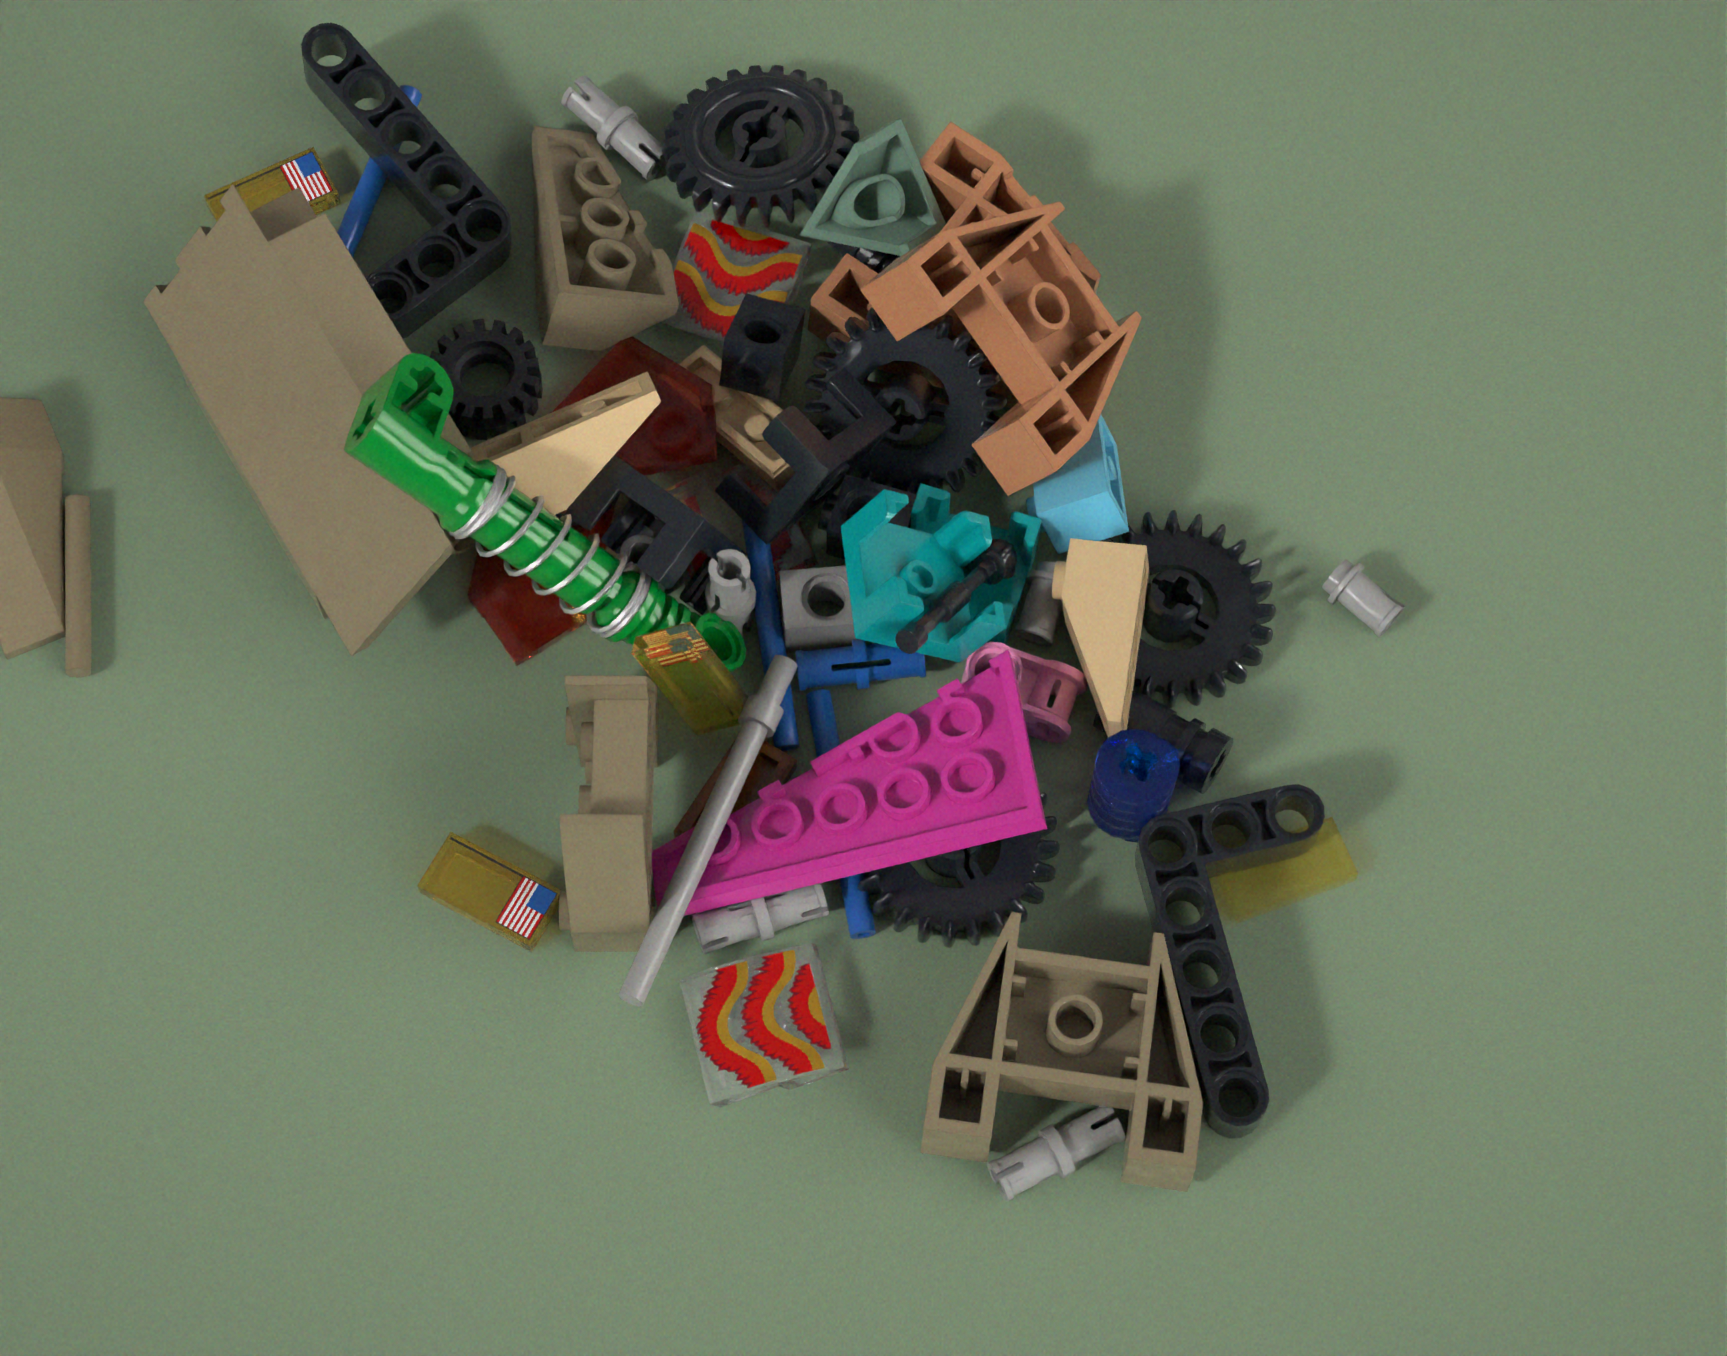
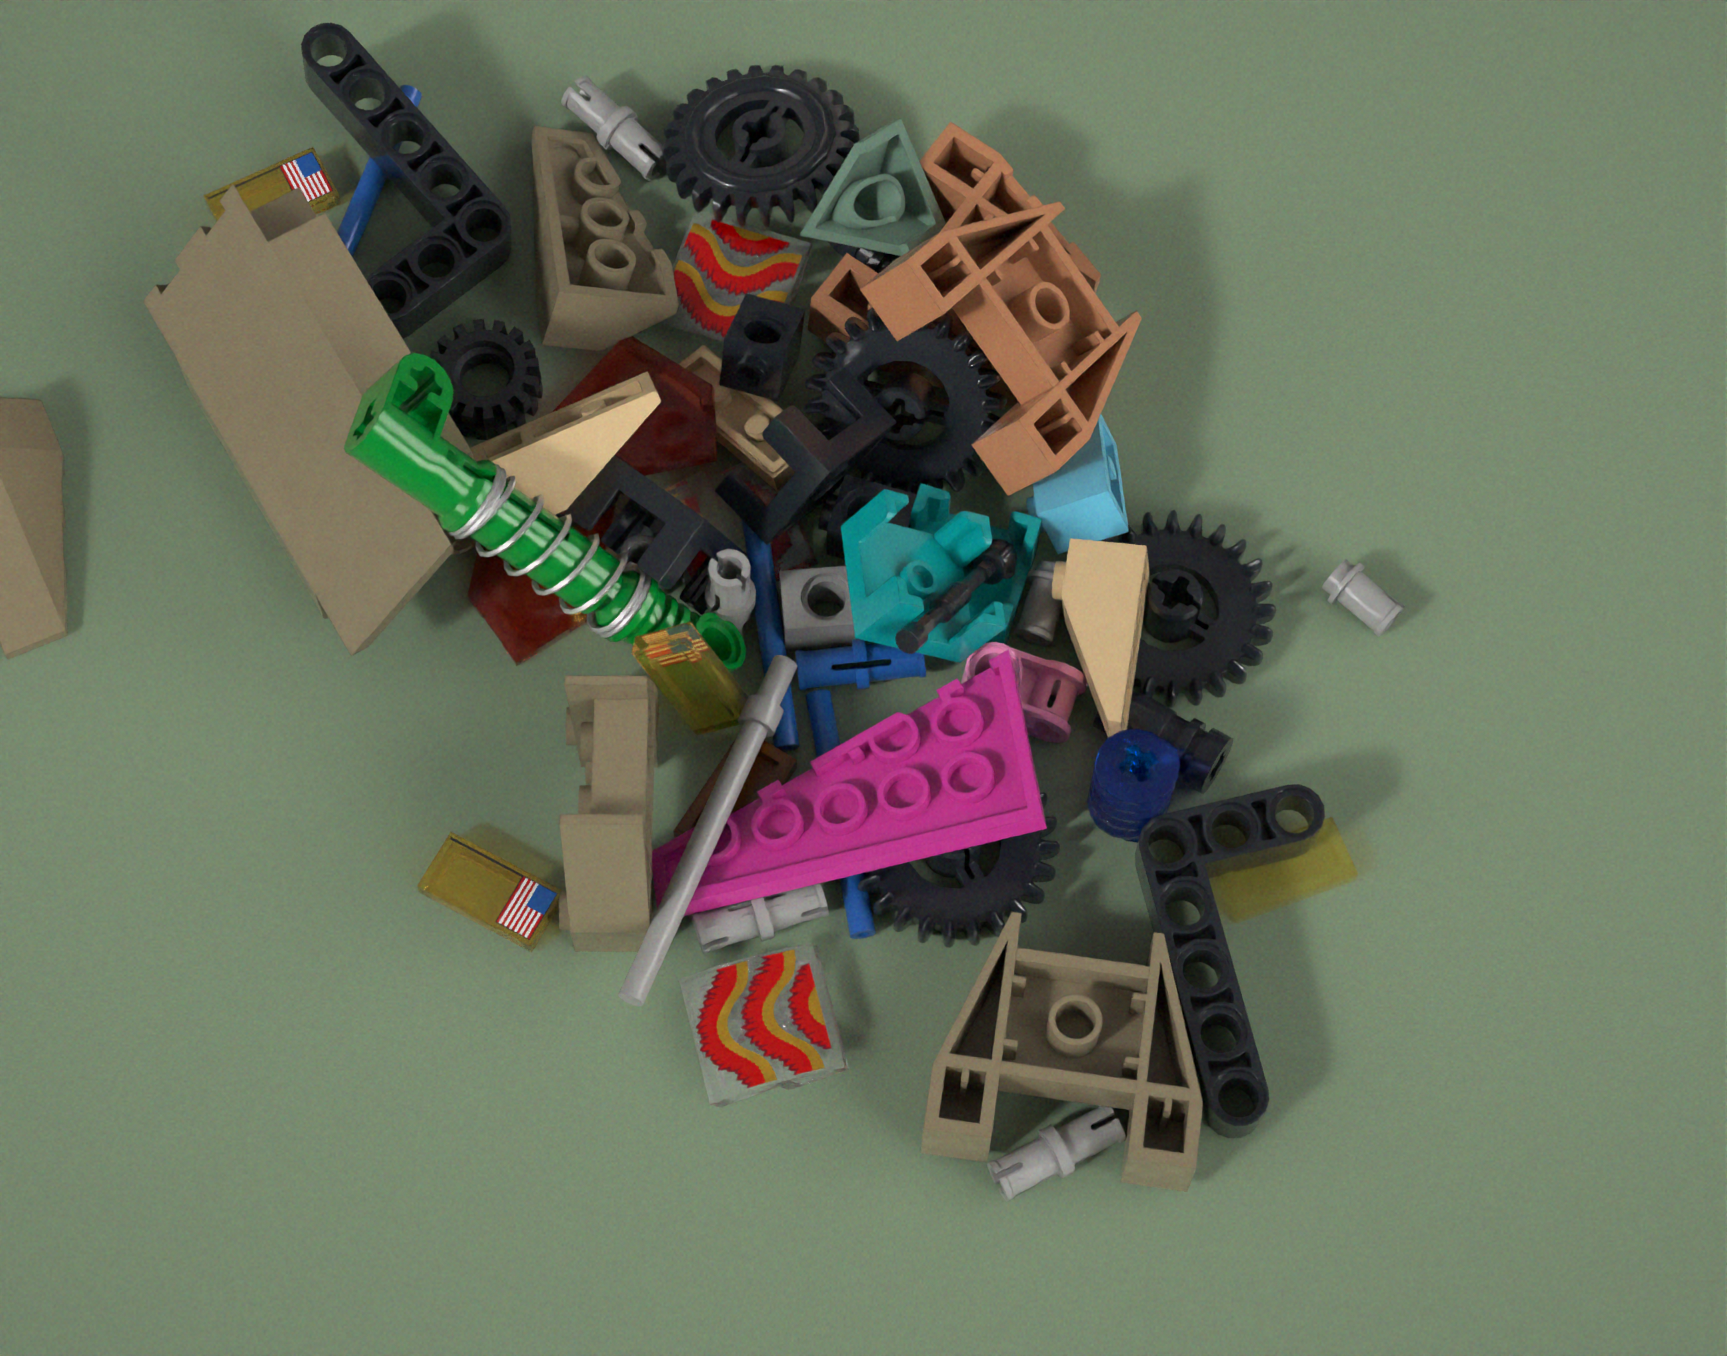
(78, 586): dark tan bar -> none

